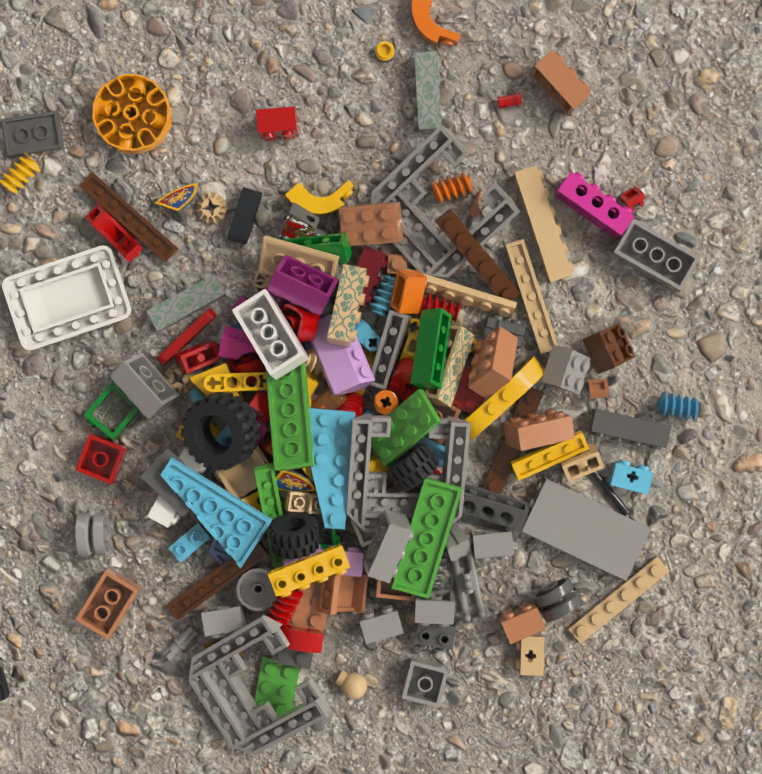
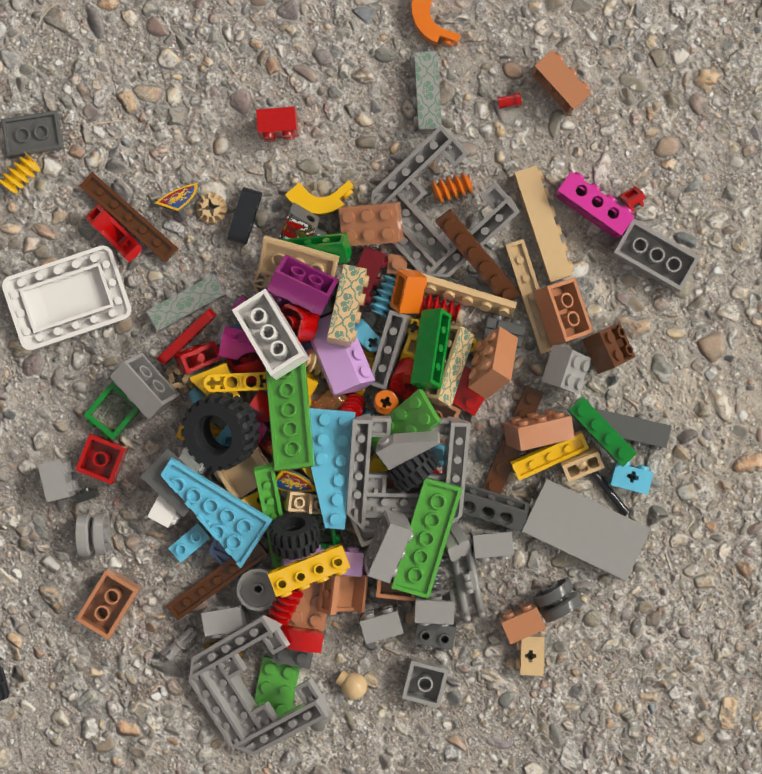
(58, 479): none -> light grey brick
(87, 494): none -> pearl dark grey plate
(123, 97): light orange brick -> none
(384, 51): yellow plate -> none
(404, 446): none -> light grey slope
(475, 210): nougat hand -> none
(502, 399): yellow arch -> none
(563, 311): none -> nougat brick
(598, 388): nougat plate -> none
(601, 431): none -> green brick
(618, 599): tan plate -> none
(677, 405): dark azure piece -> none

